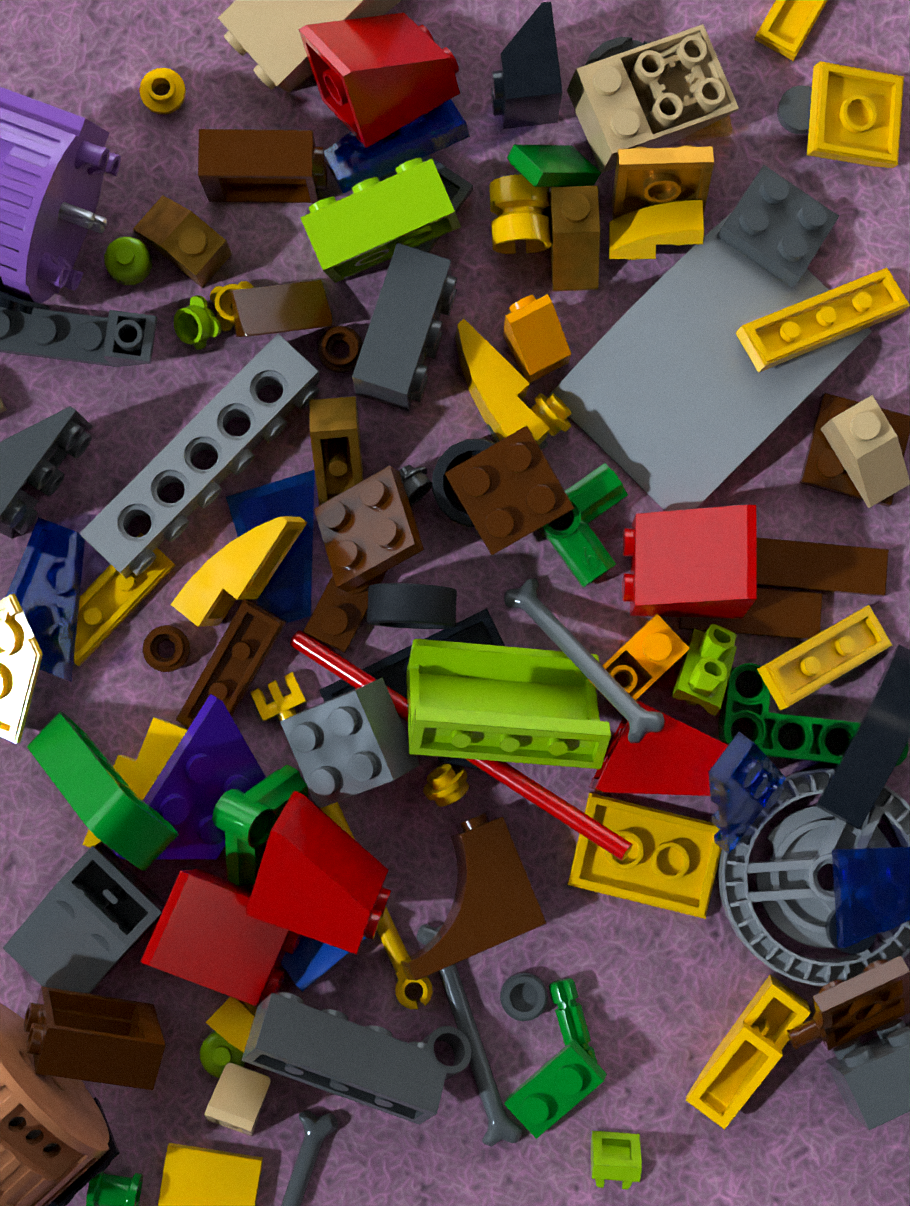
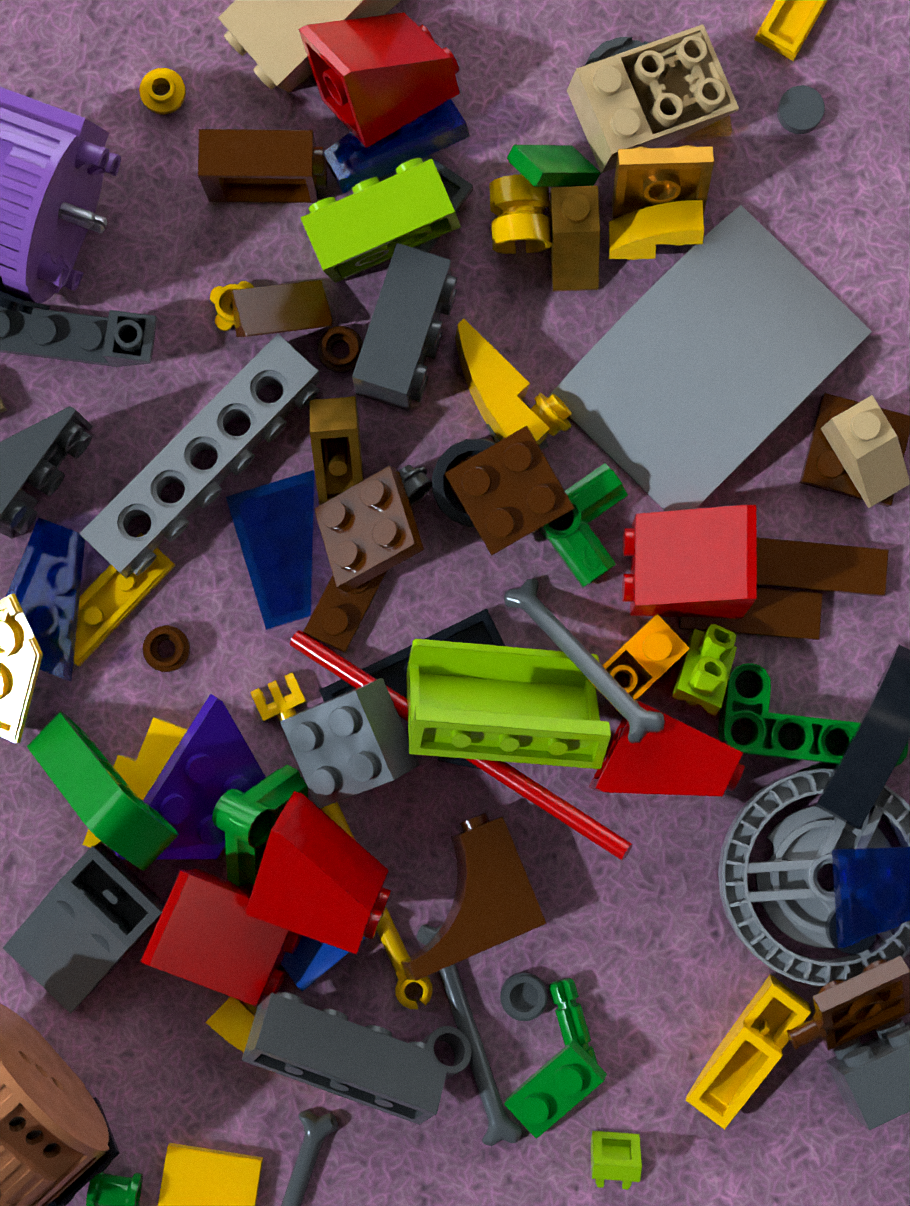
(94, 1038): reddish brown window -> none
(127, 260): lime piece -> none
(184, 240): pearl gold slope -> none
(196, 323): lime plate -> none
(217, 1053): lime piece -> none
(235, 660): reddish brown tile -> none
(237, 571): yellow slope -> none
(238, 1099): tan slope -> none
(412, 606): black tyre -> none
(446, 784): yellow plate -> none
(529, 78): black slope -> none
(536, 337): light orange slope -> none
(667, 866): yellow tile -> none
(742, 786): clear blue wing -> none
(778, 226): dark grey plate -> none
(822, 319): yellow tile -> none
(824, 657): yellow tile -> none
(855, 115): yellow tile -> none

